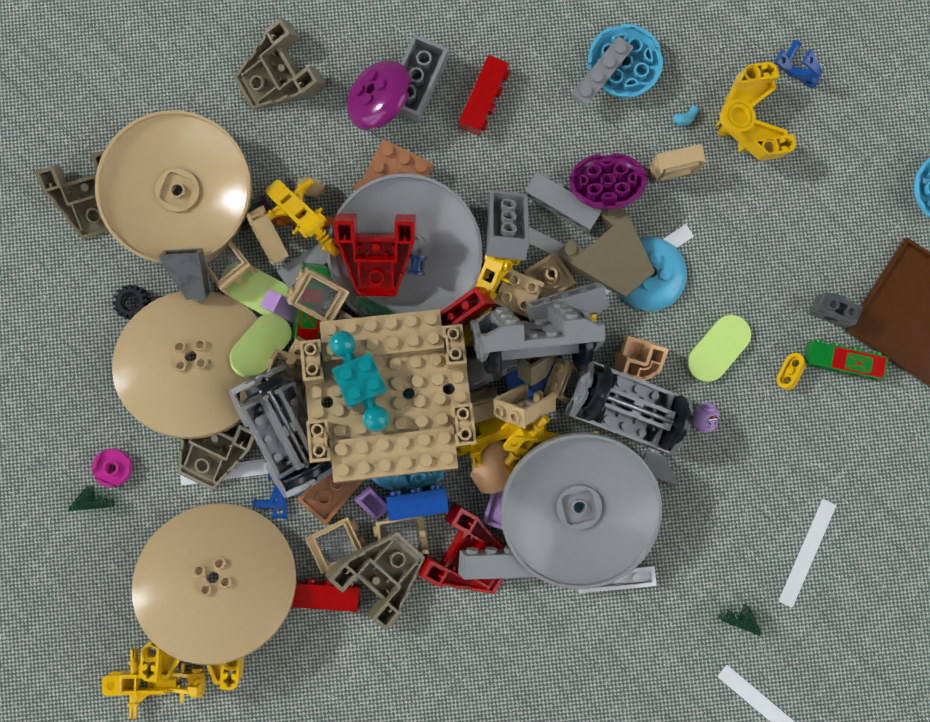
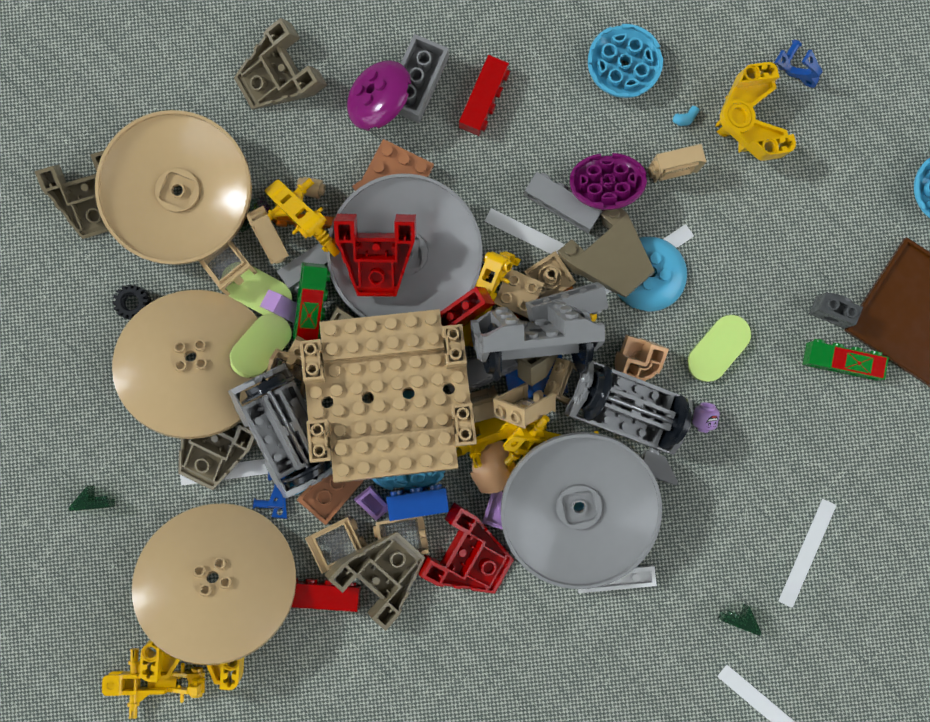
(102, 467): dark pink plate -> none
(188, 271): flat silver slope -> none
(317, 295): window -> none
(359, 381): teal brick -> none
(368, 305): clear green slope -> none
(417, 264): dark blue bush -> none
(490, 564): light grey brick -> none
(507, 225): light grey brick -> none
(602, 71): light grey plate -> none
(788, 371): yellow plate -> none

